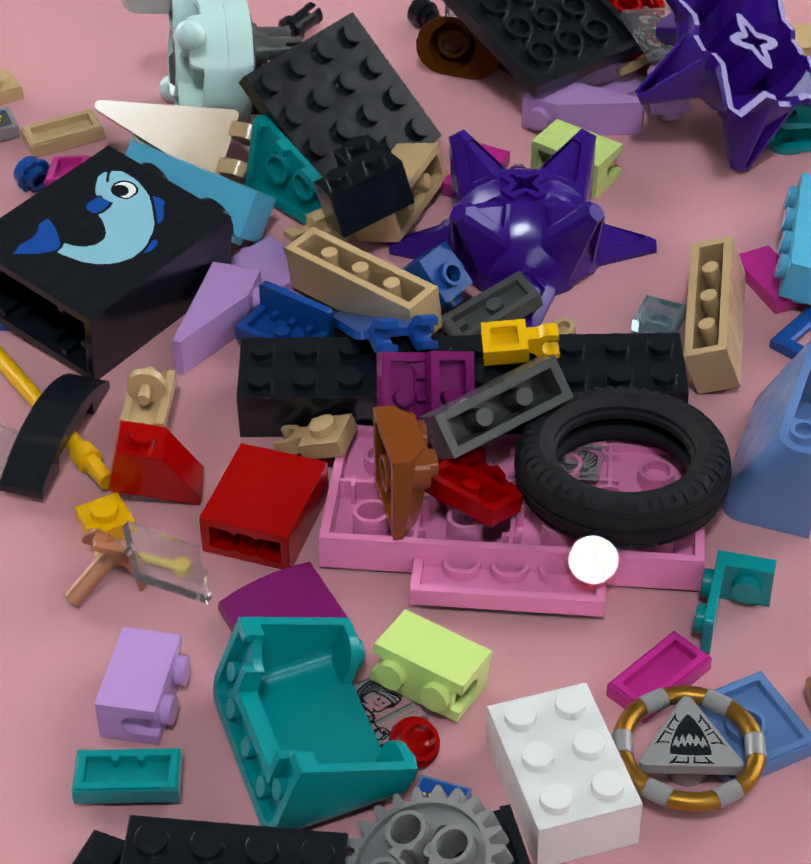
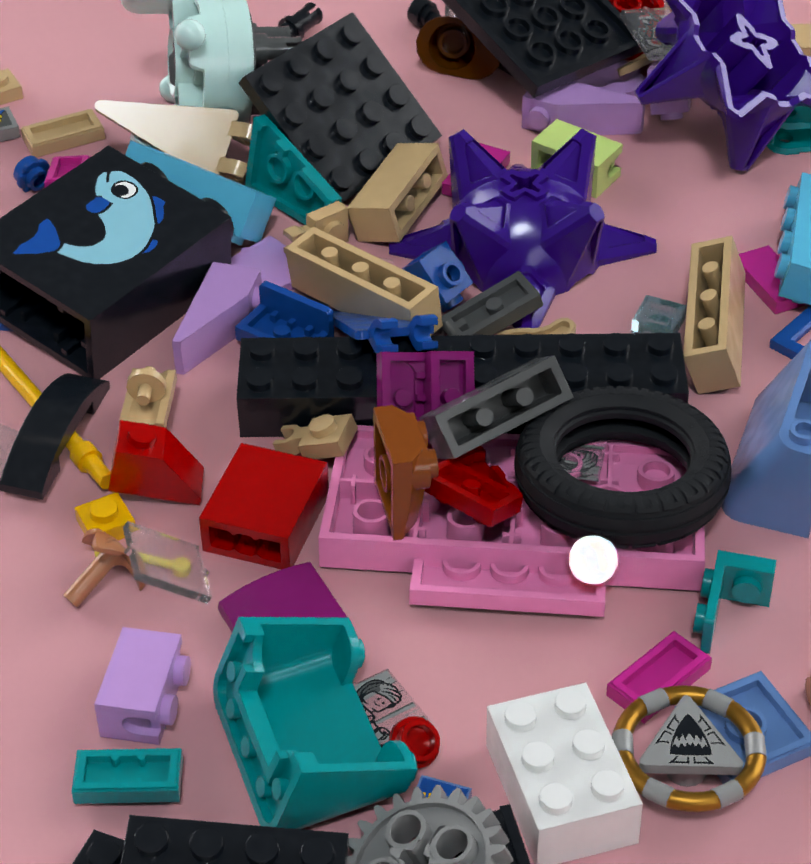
(363, 187): black brick -> none
(431, 665): yellowish green brick -> none
(512, 342): yellow plate -> none

